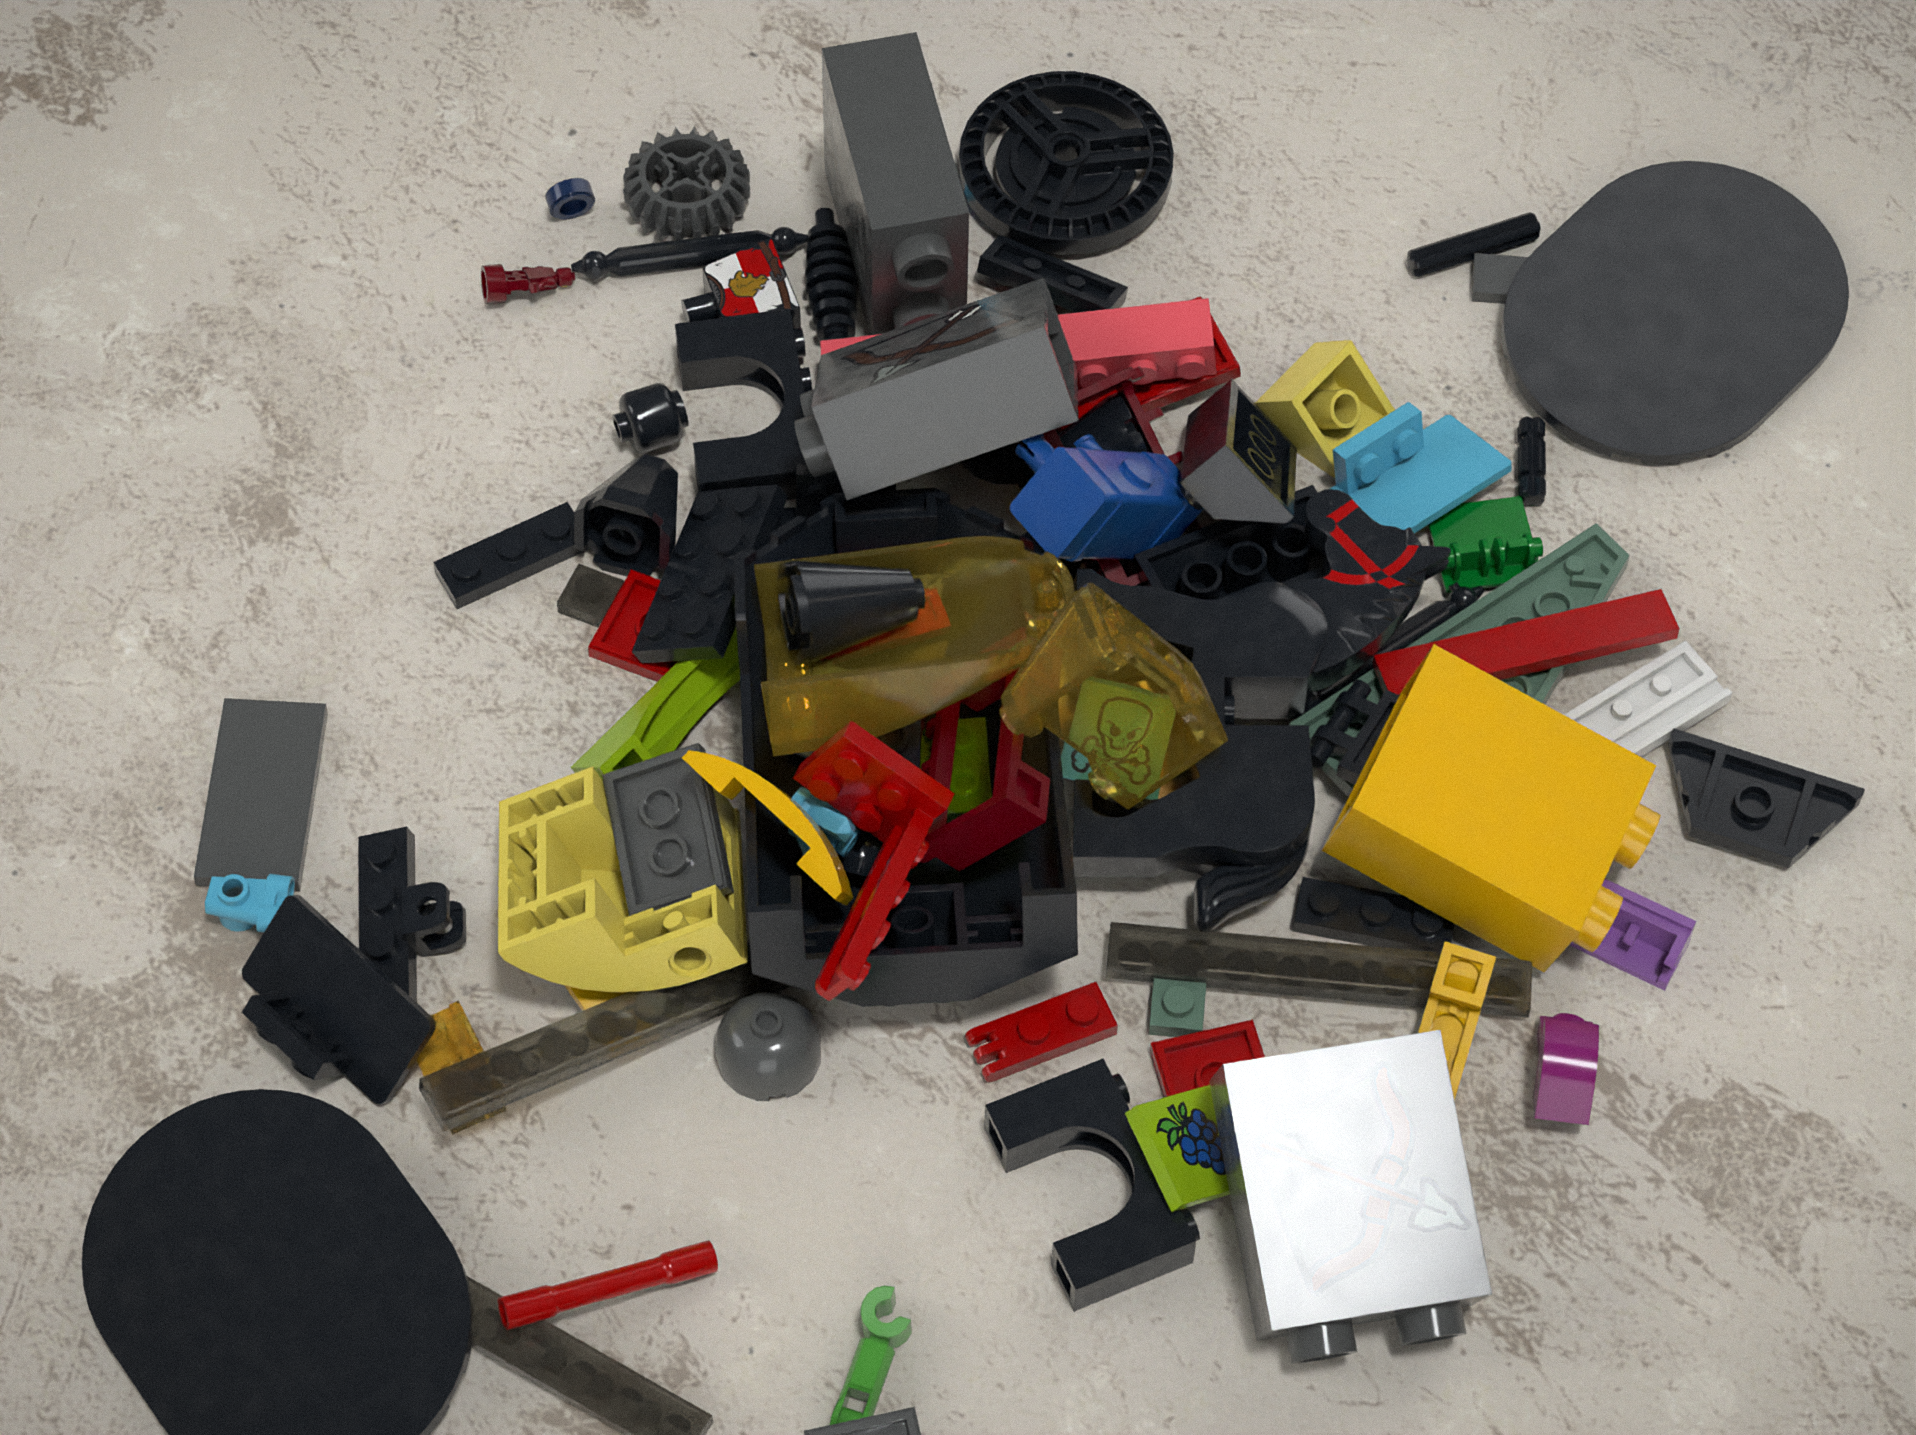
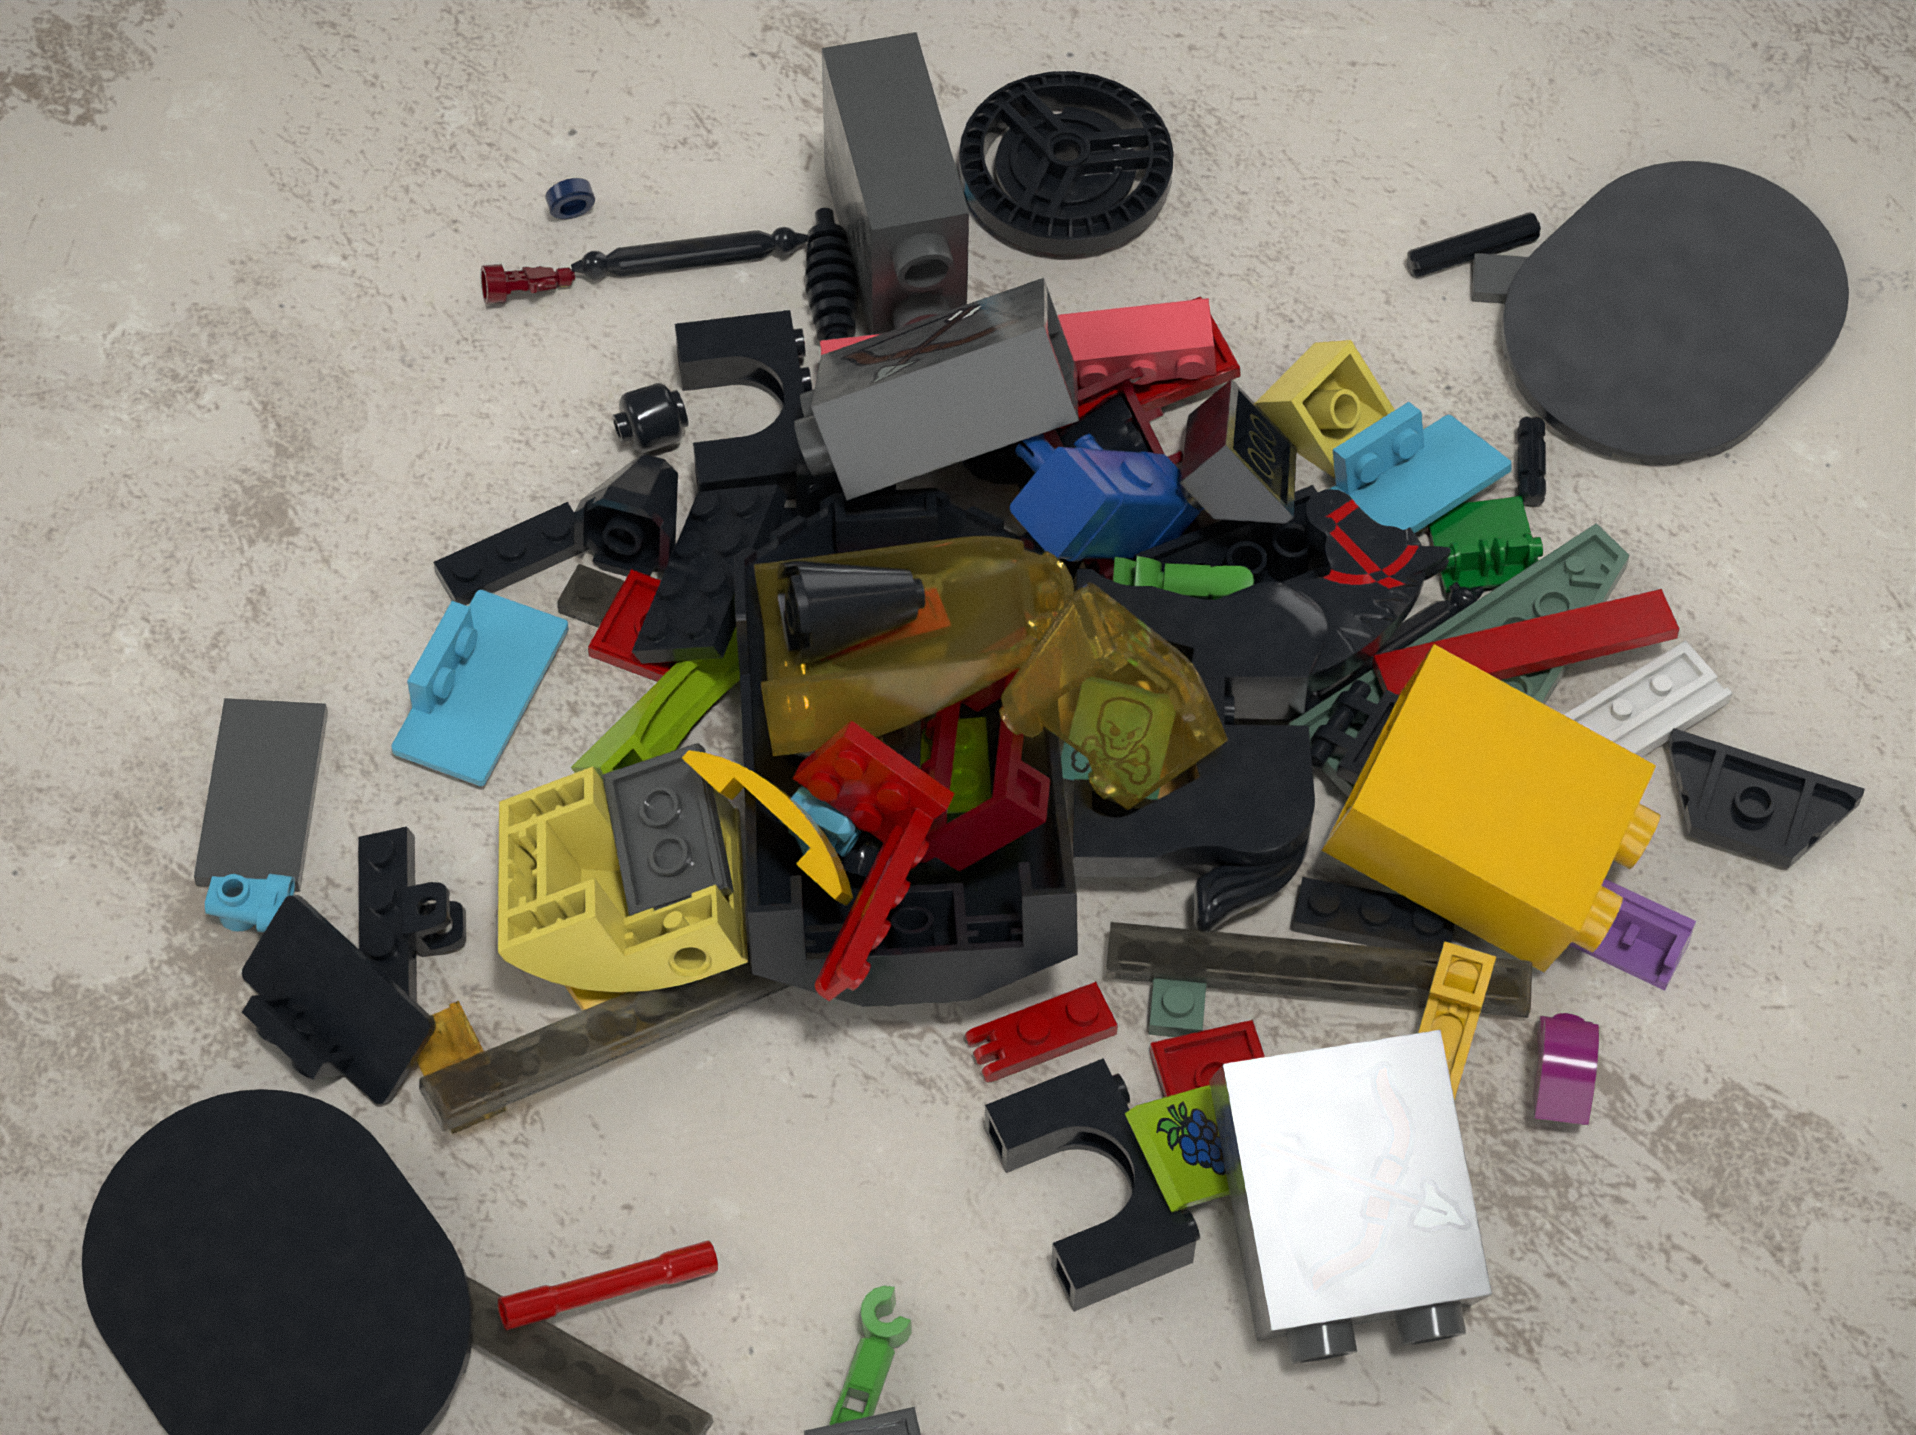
(476, 684): none -> medium azure bracket
(686, 170): dark grey gear -> none
(744, 285): torso -> none
(768, 1046): dark grey cylinder -> none
(1069, 285): black plate -> none
(1189, 580): none -> bright green piece

